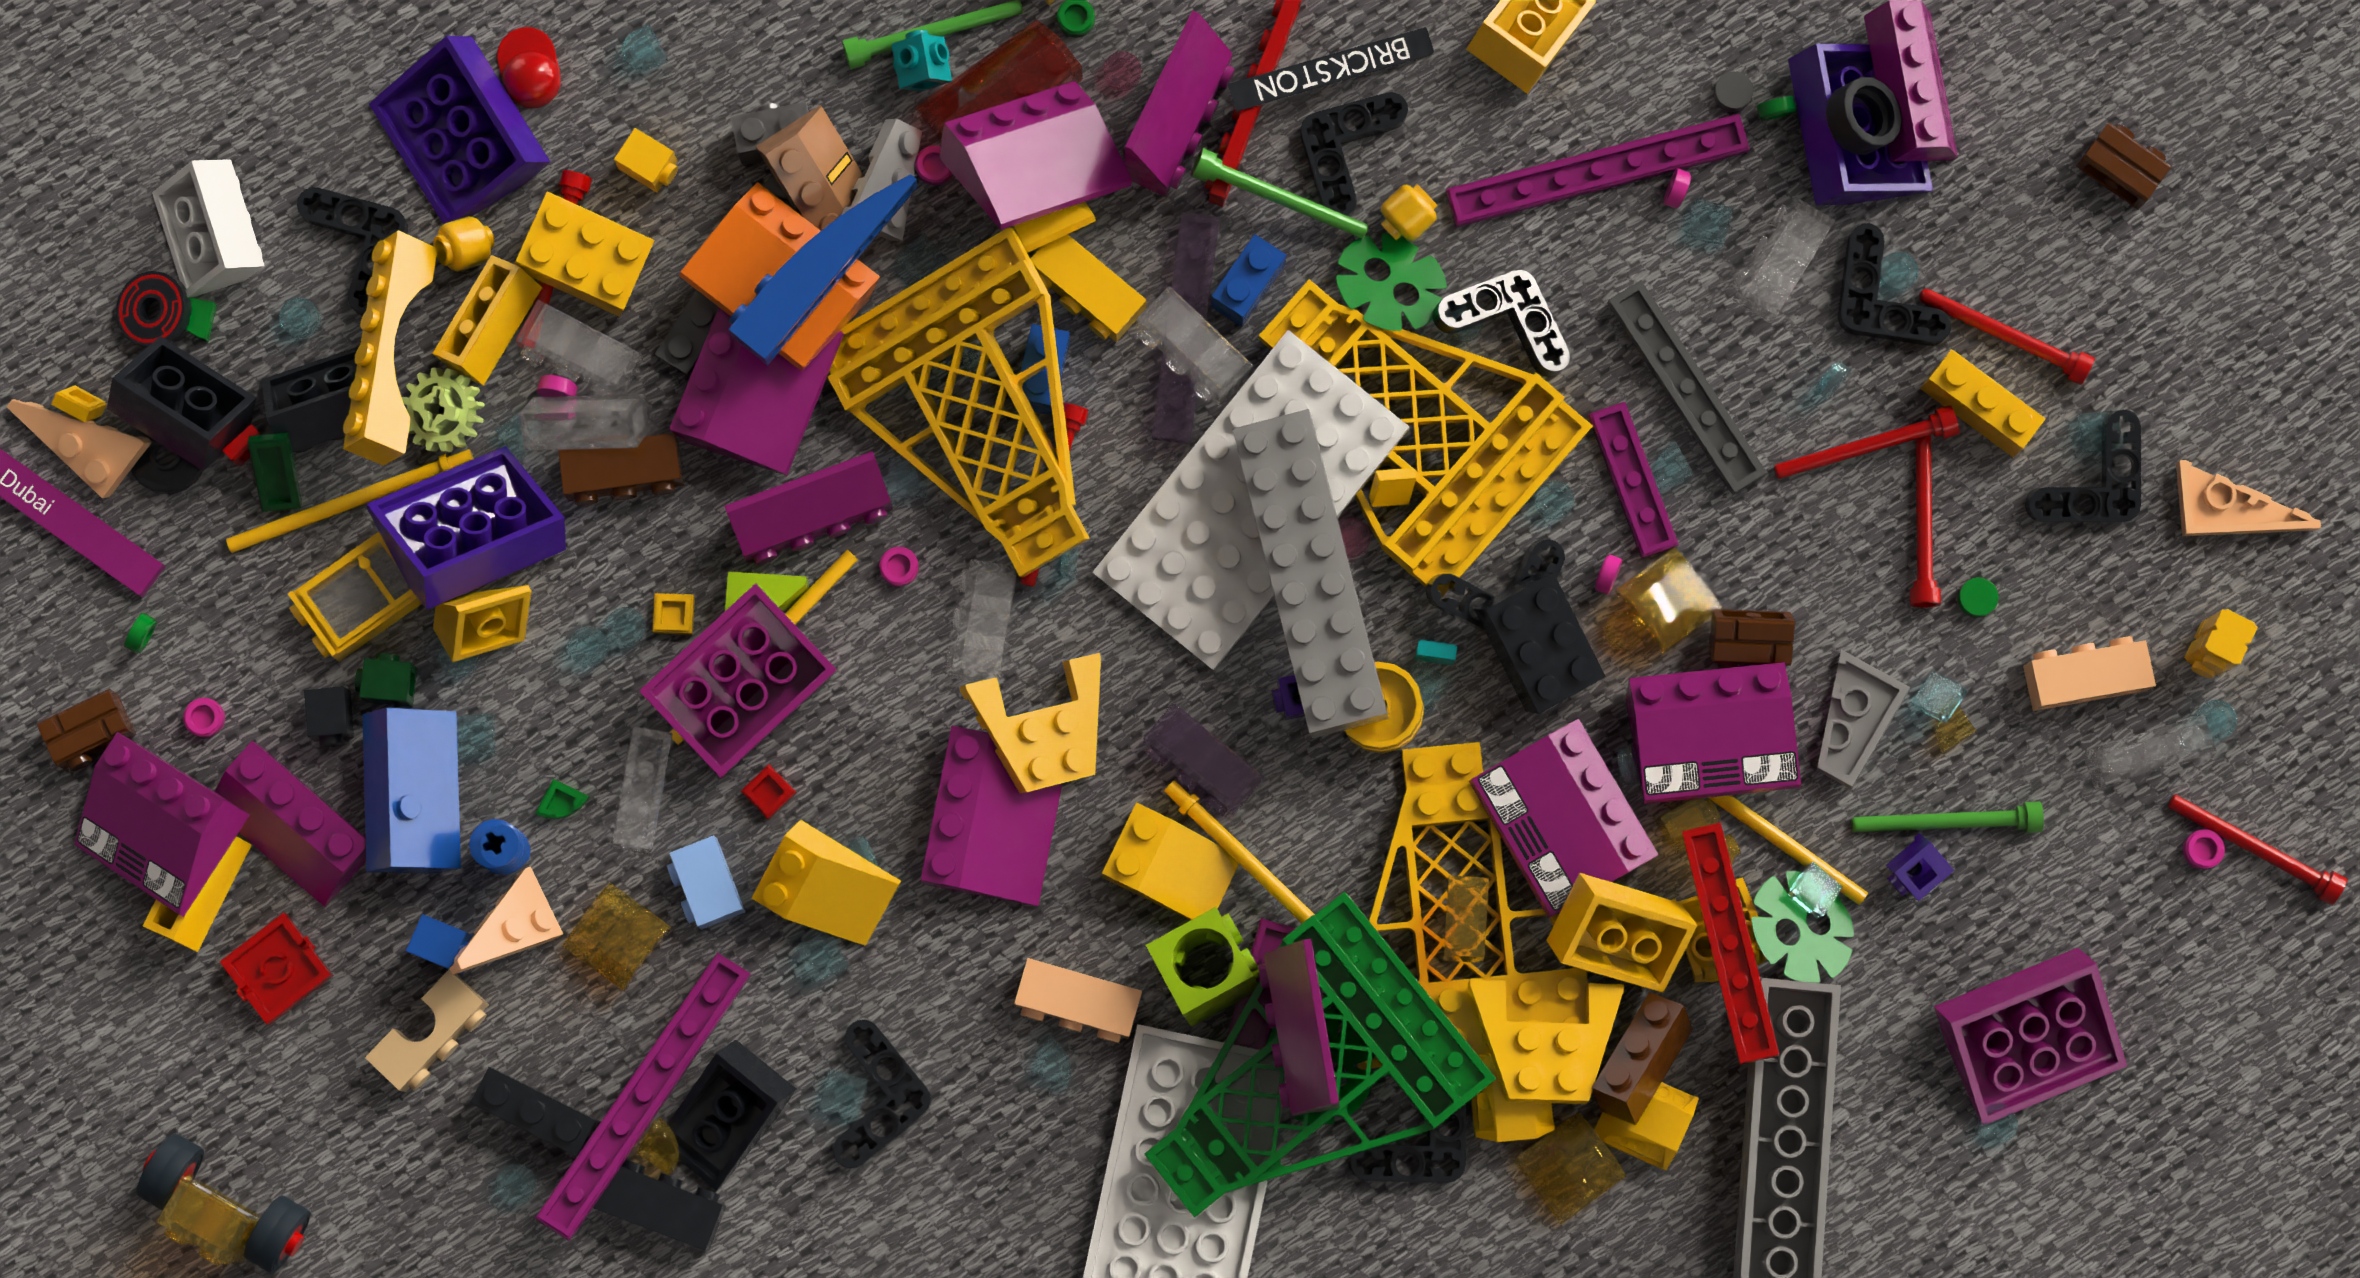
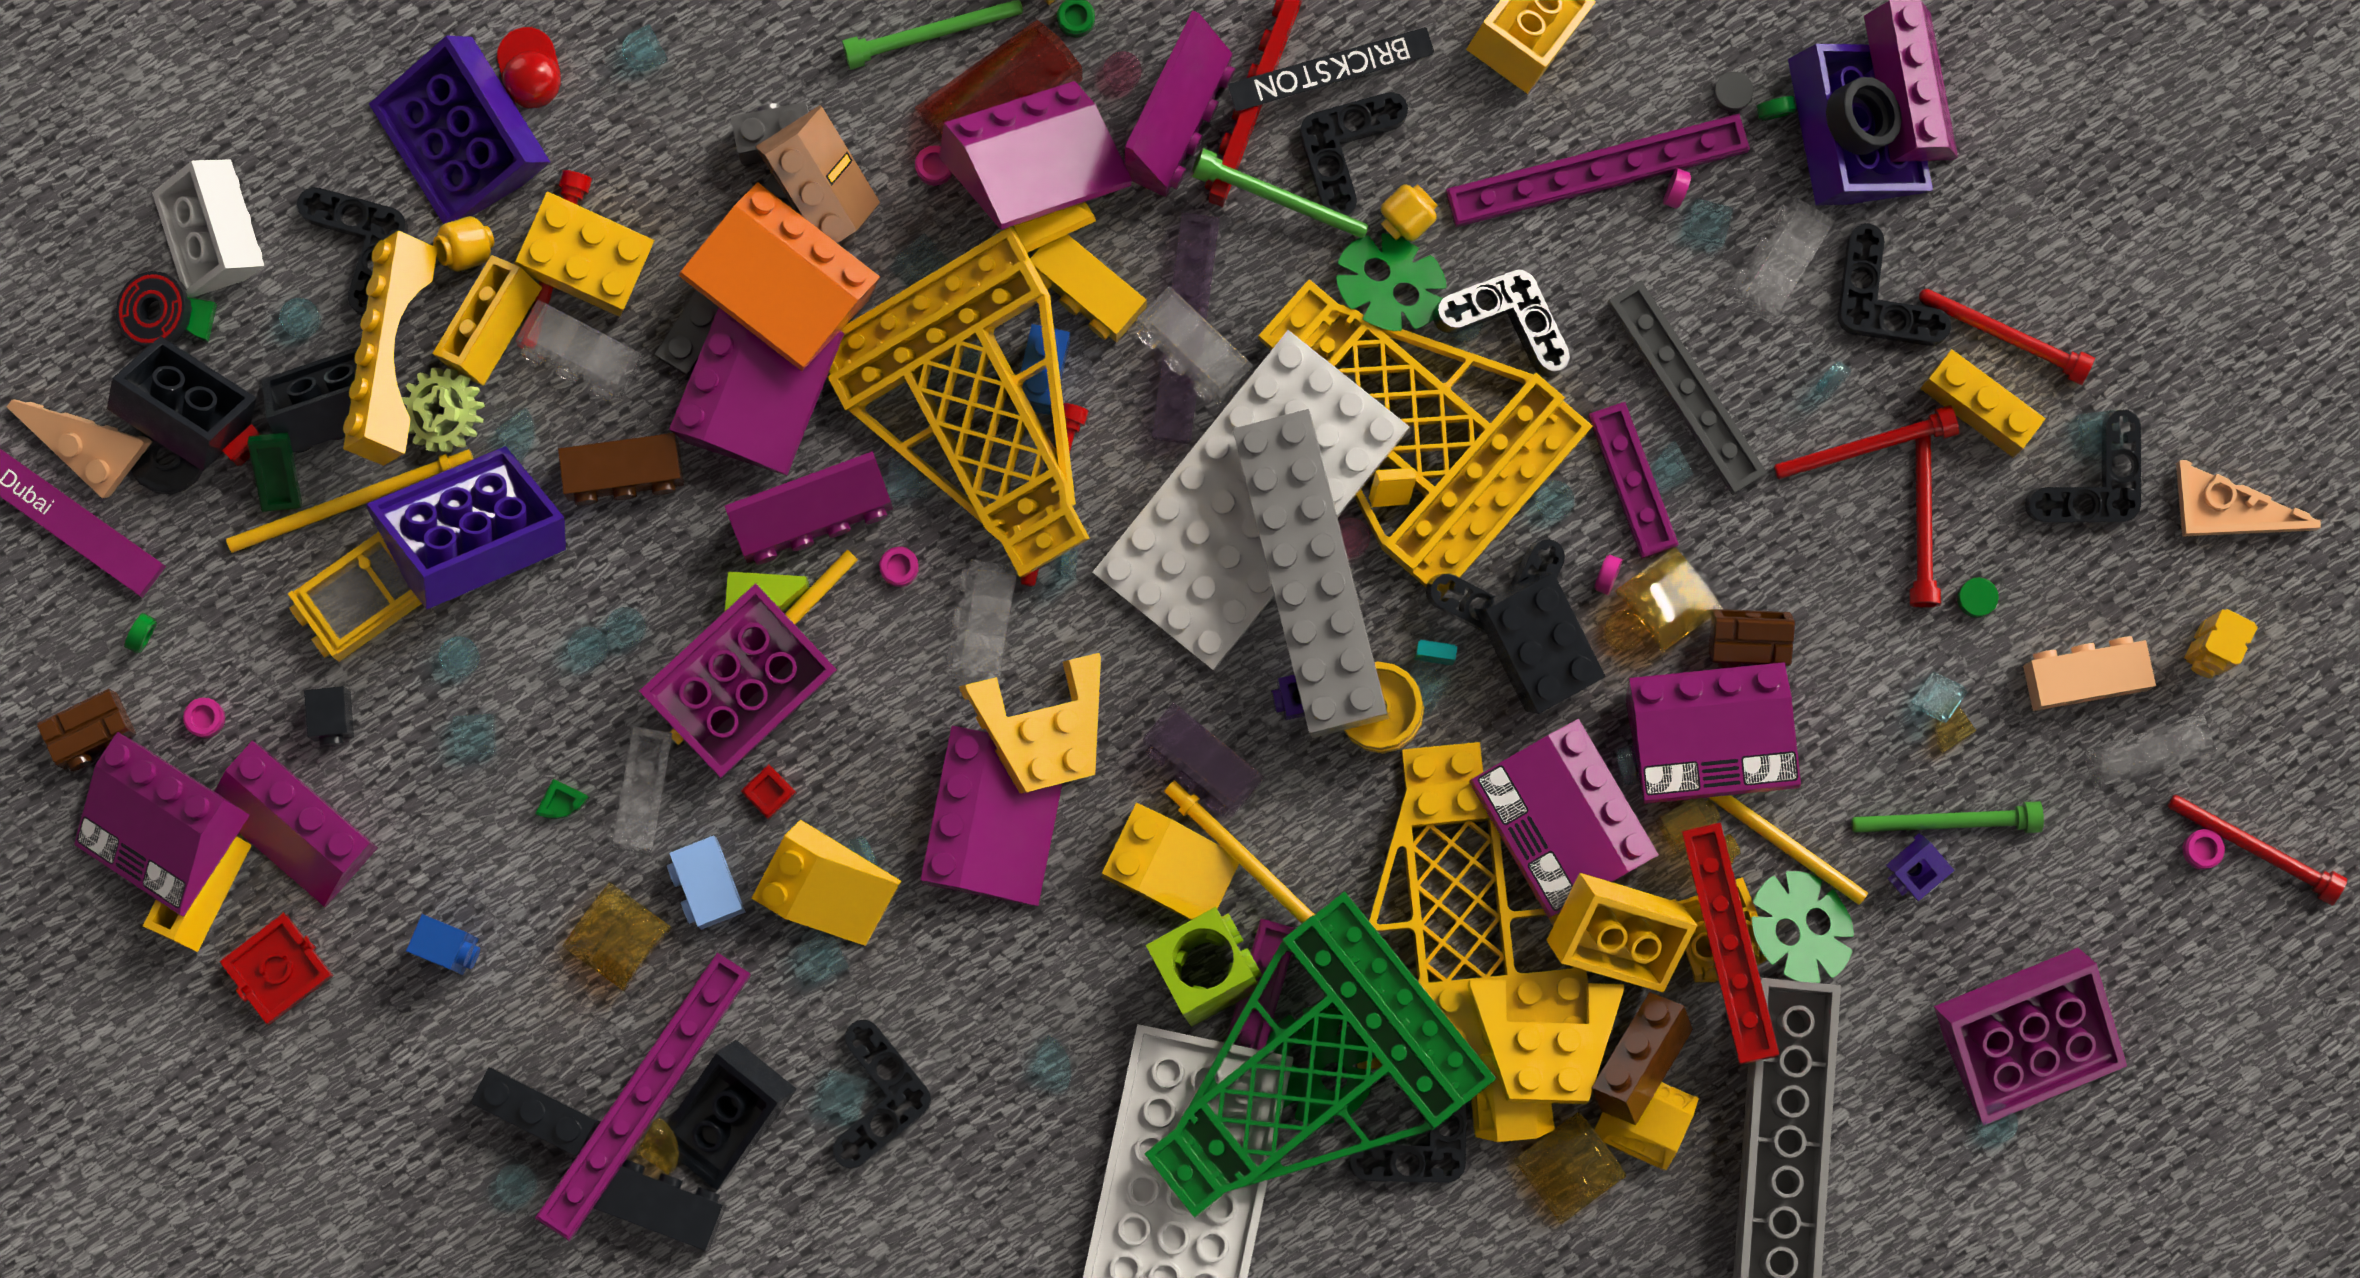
(79, 403): yellow tile -> none
(212, 1220): brick -> none
(386, 680): dark green brick -> none
(411, 791): brick -> none
(455, 1009): tan arch -> none
(482, 621): yellow slope -> none
(484, 845): blue piece -> none
(515, 924): light nougat wing -> none
(556, 386): dark pink tile -> none
(584, 422): clear brick -> none
(647, 161): yellow brick -> none
(673, 614): yellow tile -> none
(812, 272): blue slope -> none
(890, 161): light grey wing -> none
(921, 61): teal brick -> none
(1077, 1000): light nougat brick -> none
(1248, 280): blue brick -> none
(1300, 1029): magenta slope -> none
(1465, 919): clear yellow brick -> none
(1815, 890): clear light blue tile -> none
(1858, 717): light grey wing -> none
(1898, 272): clear light blue tile -> none
(2124, 165): reddish brown brick -> none
(2219, 717): clear light blue tile -> none

